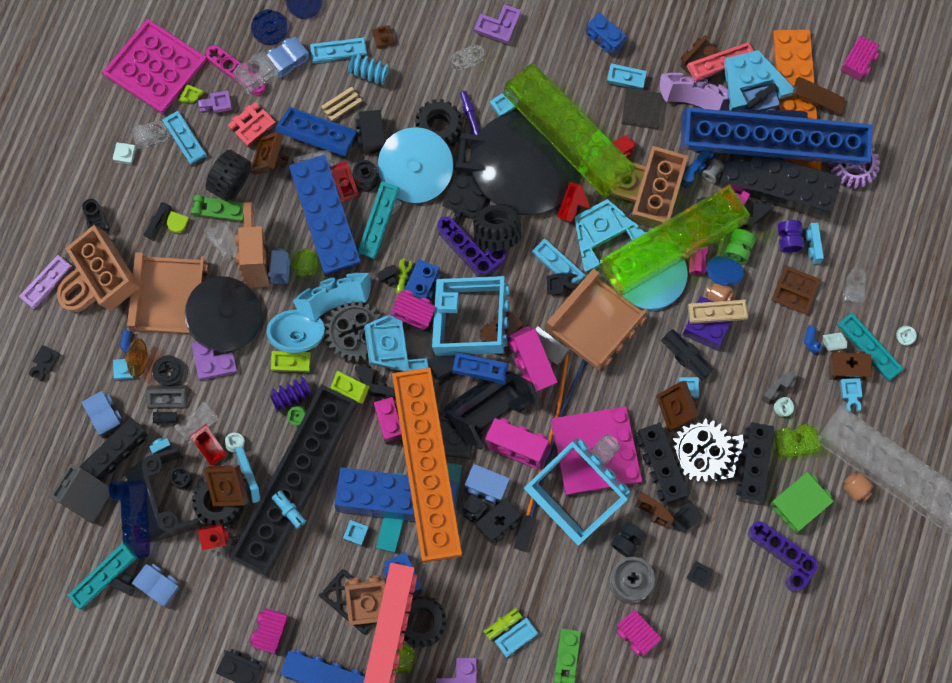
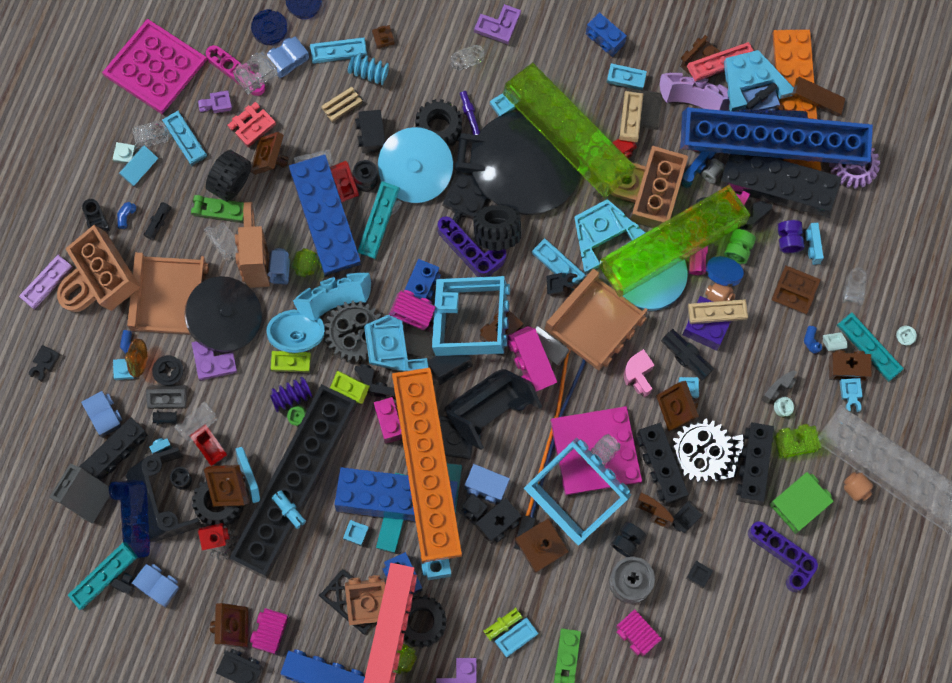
(123, 213): none -> blue arm
(138, 165): none -> medium azure tile
(177, 223): lime tile -> none
(191, 94): lime tile -> none
(230, 625): none -> reddish brown tile
(233, 441): light aqua tile -> none
(317, 131): blue tile -> none
(387, 275): black tile -> none
(403, 277): lime piece -> none
(443, 573): none -> medium azure brick
(480, 368): blue plate -> none
(518, 443): dark pink brick -> none
(541, 545): none -> reddish brown tile
(573, 197): red slope -> none
(631, 116): none -> tan tile
(636, 369): none -> bright pink brick
(860, 57): dark pink brick -> none

